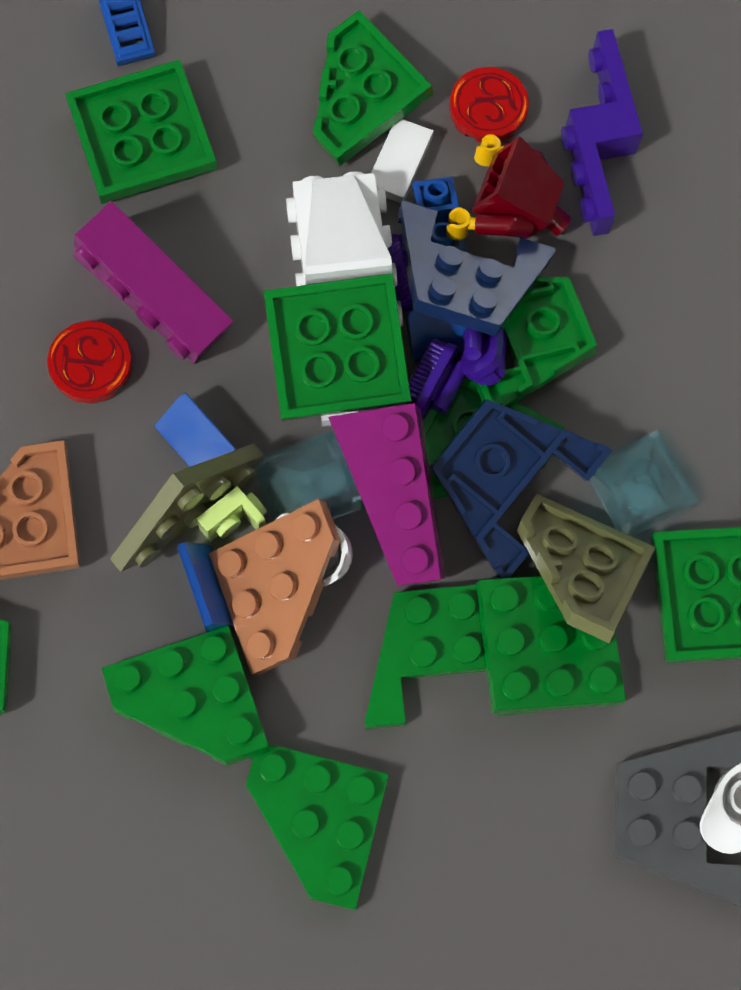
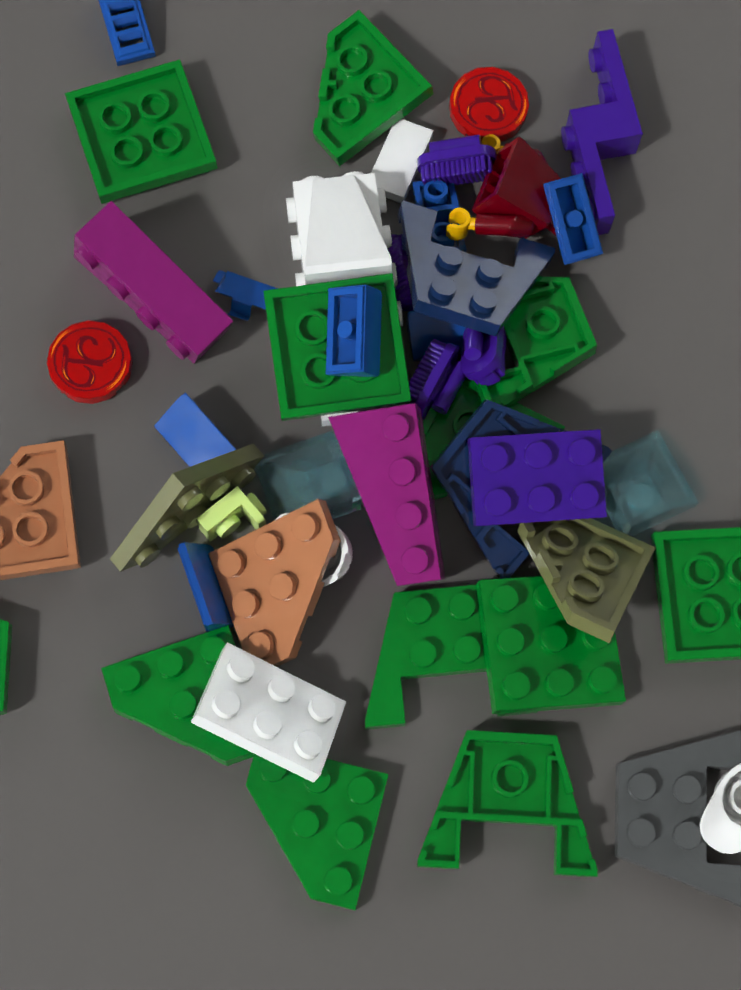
(243, 291): none -> blue piece
(269, 712): none -> white plate
(353, 331): none -> blue slope
(456, 160): none -> dark purple piece
(509, 782): none -> green wing
(537, 477): none -> dark purple plate
(573, 218): none -> blue slope

